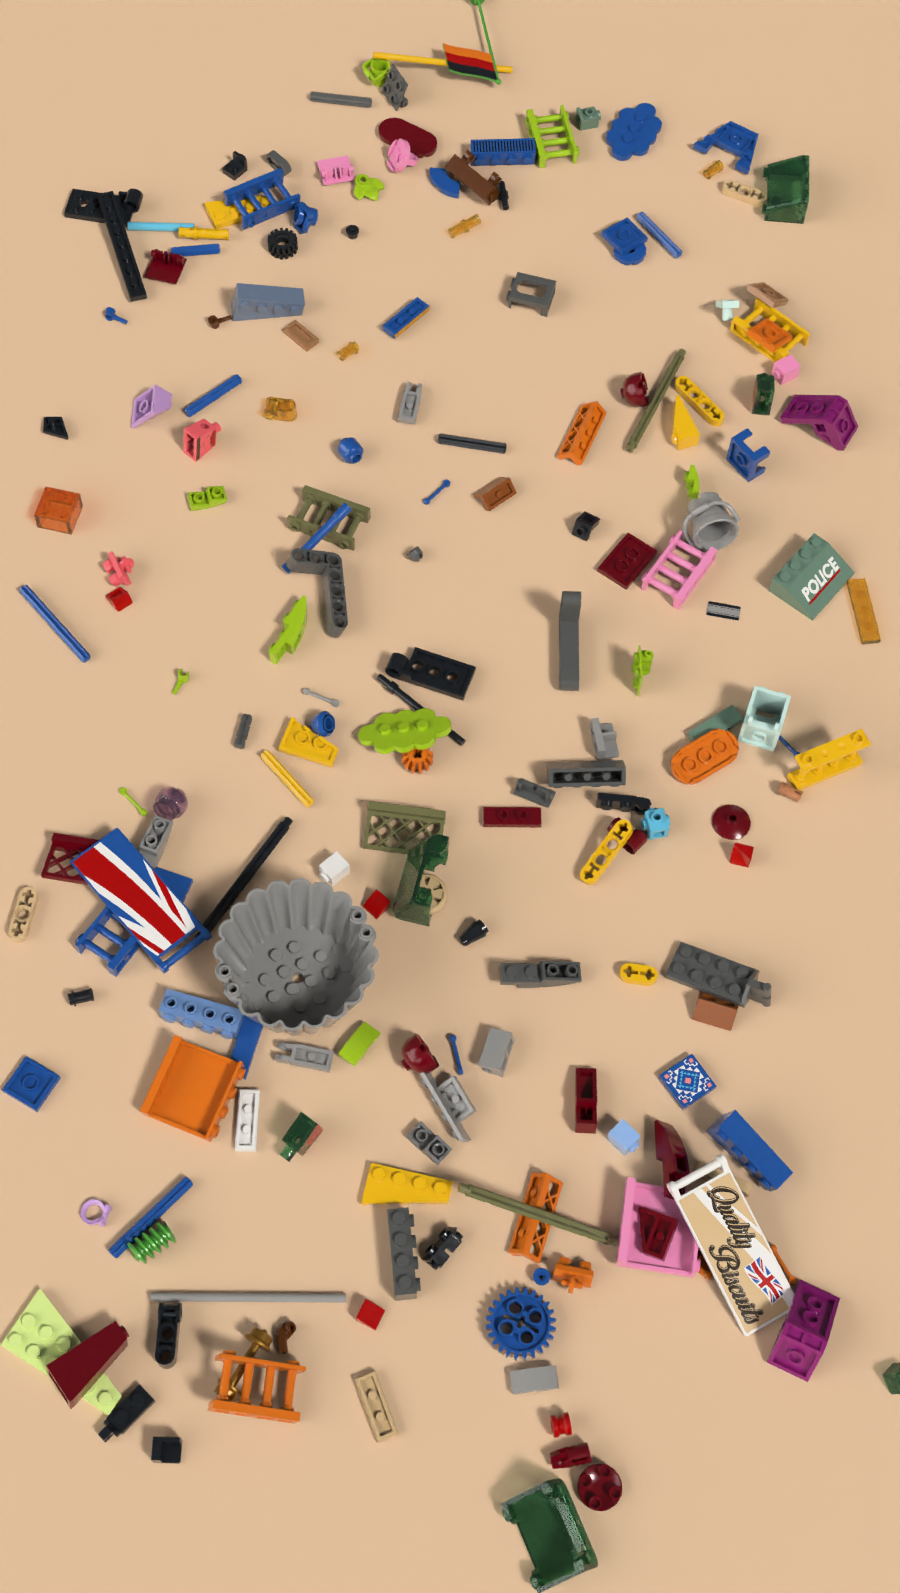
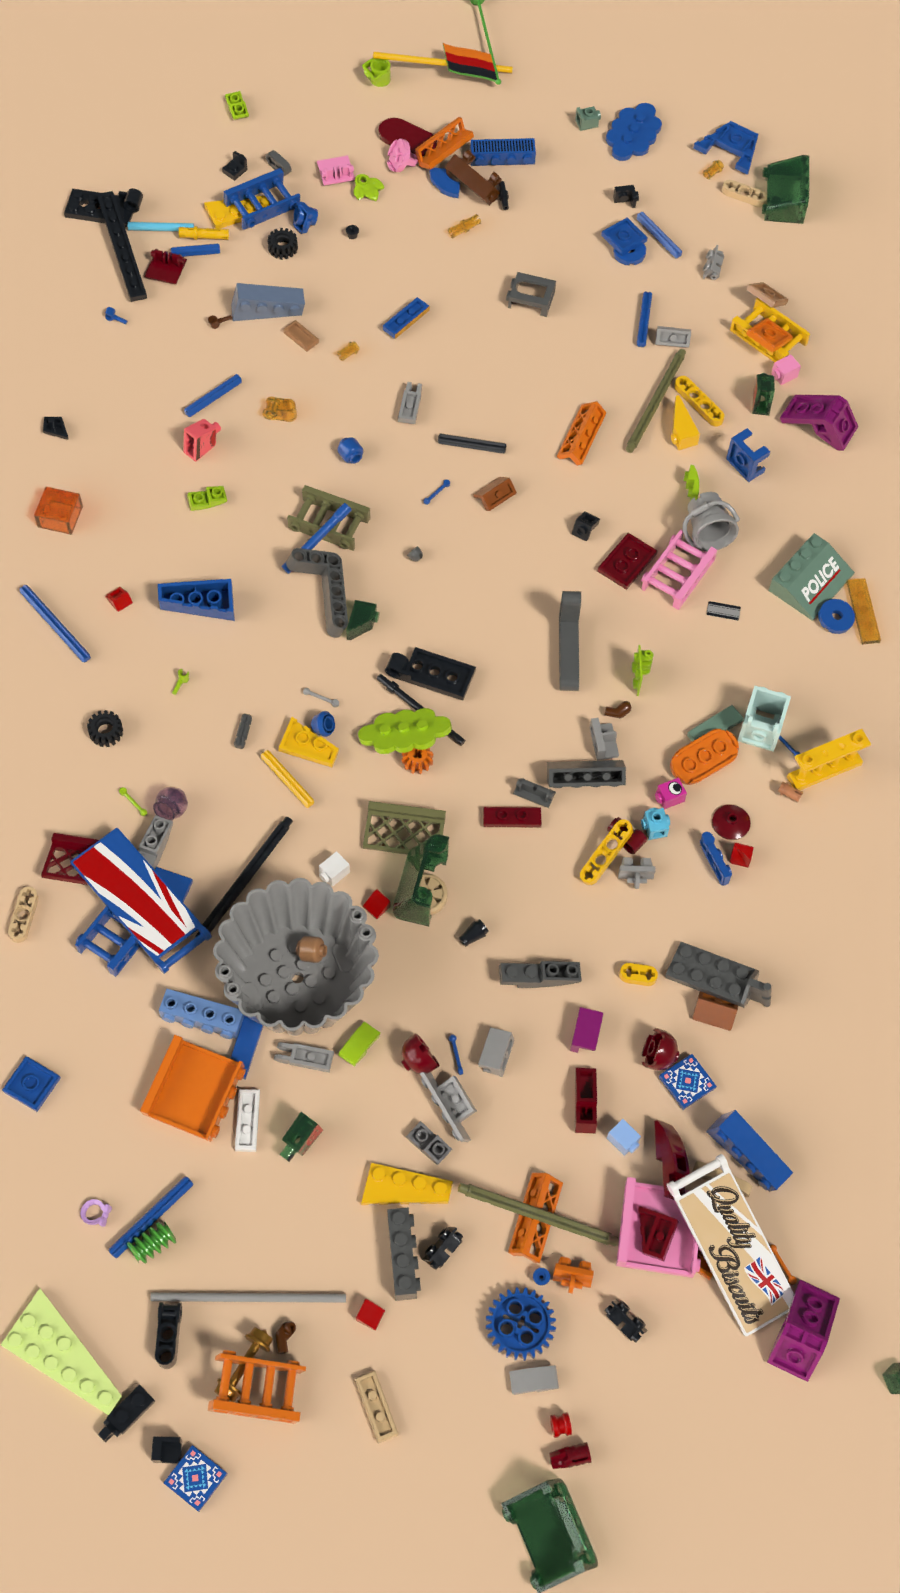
(80, 997): black pin -> none
(84, 1364): dark red slope -> none
(105, 738): none -> black tyre
(120, 567): coral hips -> none
(150, 405): lavender slope -> none
(195, 1478): none -> blue tile
(199, 598): none -> blue wedge
(236, 105): none -> lime slope
(294, 628): lime slope -> none
(311, 949): none -> medium nougat head
(341, 99): dark grey axle -> none
(361, 619): none -> clear green slope
(395, 88): dark grey hinge -> none
(443, 148): none -> orange fence
(536, 132): lime fence -> none
(586, 1030): none -> magenta panel
(599, 1487): dark red dish -> none
(619, 712): none -> reddish brown arm
(623, 803): black hinge -> none
(626, 194): none -> black bracket
(632, 1326): none -> black hinge
(635, 390): dark red cylinder -> none
(636, 874): none -> light grey hips
(644, 319): none -> blue axle
(660, 1050): none -> dark red cylinder
(670, 793): none -> dark pink brick
(673, 336): none -> light grey hinge
(714, 262): none -> light grey hinge
(715, 858): none -> blue hinge
(727, 306): light aqua tile -> none
(841, 608): none -> blue tile

